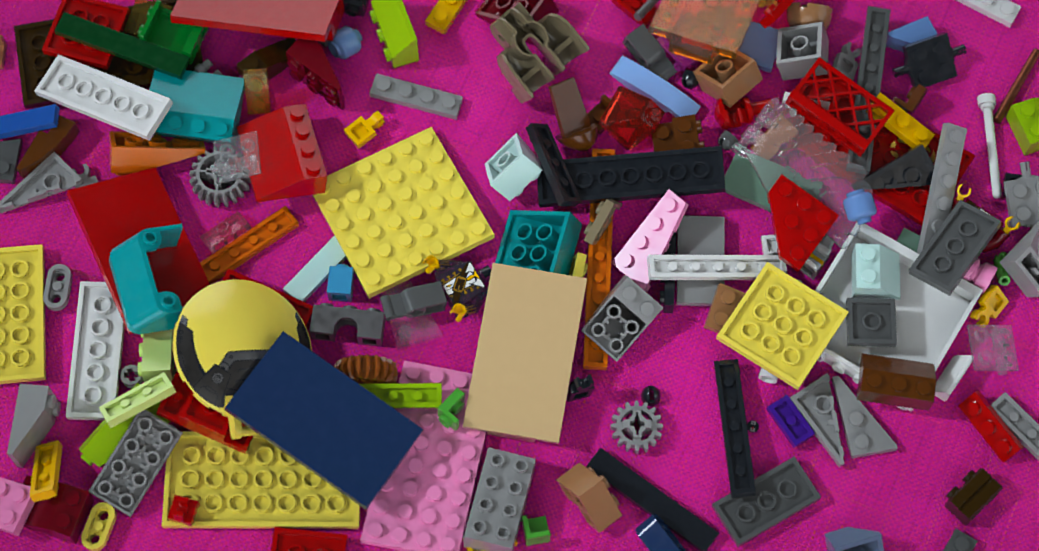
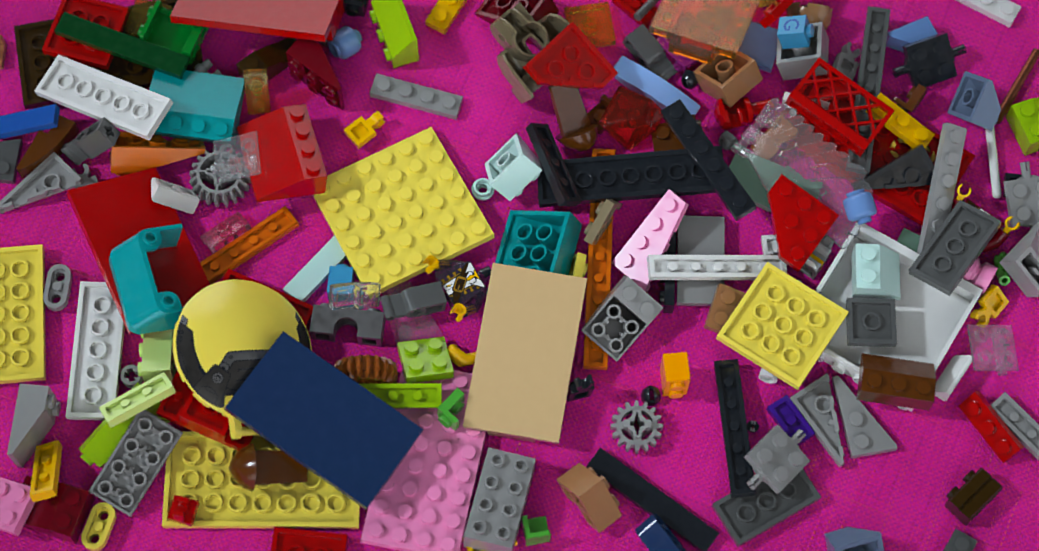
(91, 141): none -> dark grey piece
(173, 196): none -> white slope
(258, 467): none -> reddish brown piece
(356, 294): none -> clear slope
(425, 360): none -> lime plate
(459, 357): none -> yellow arm
(482, 183): none -> light aqua plate
(570, 62): none -> red plate
(594, 22): none -> plate
(675, 374): none -> light orange brick
(708, 160): none -> black plate
(776, 459): none -> light grey plate
(795, 32): none -> dark azure brick
(976, 101): none -> sand blue slope

